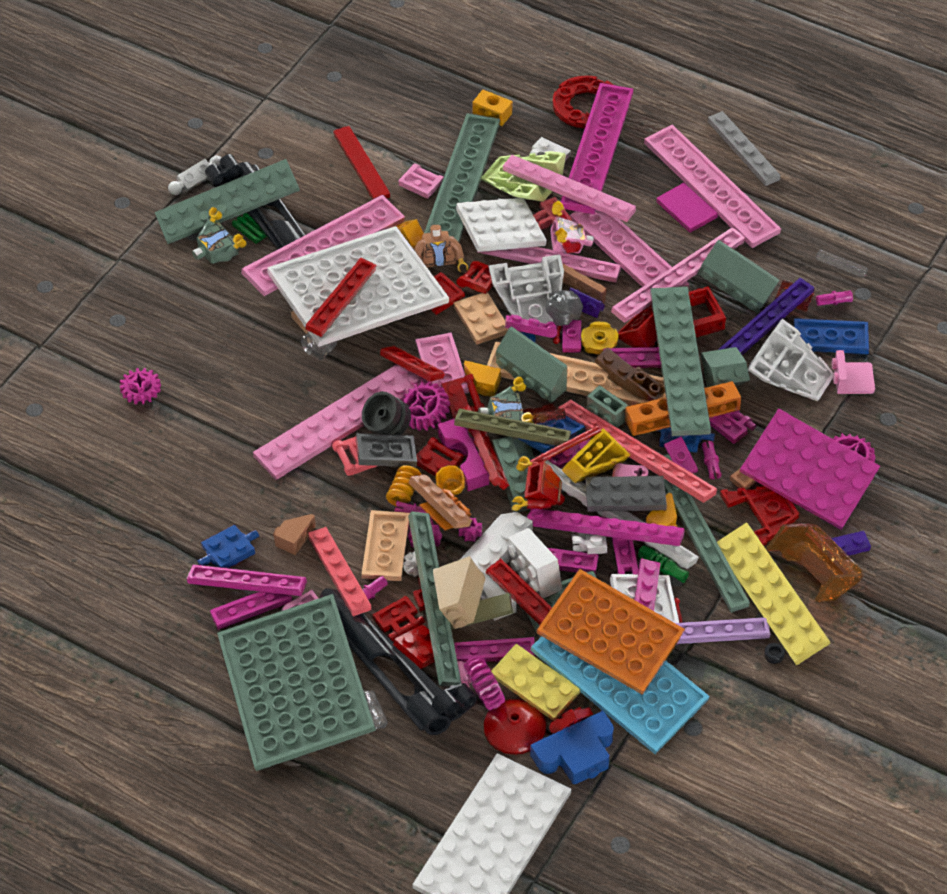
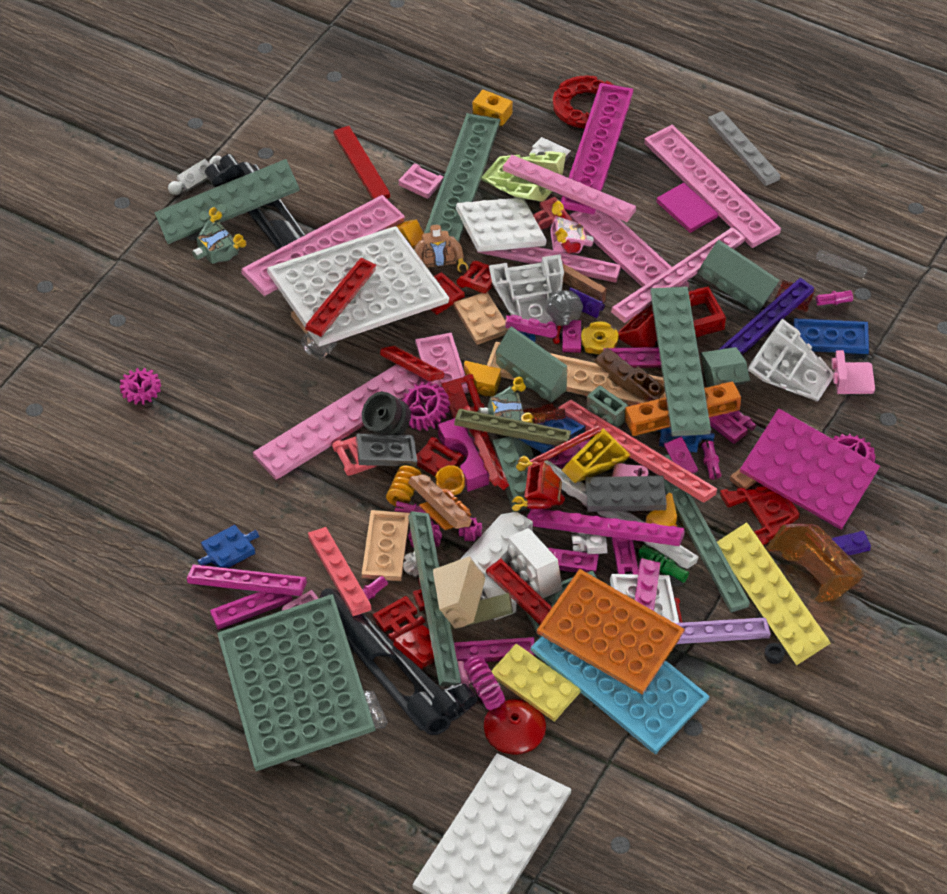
(252, 226): green tile -> none
(294, 533): nougat slope -> none
(570, 718): red hinge -> none
(576, 749): blue brick -> none

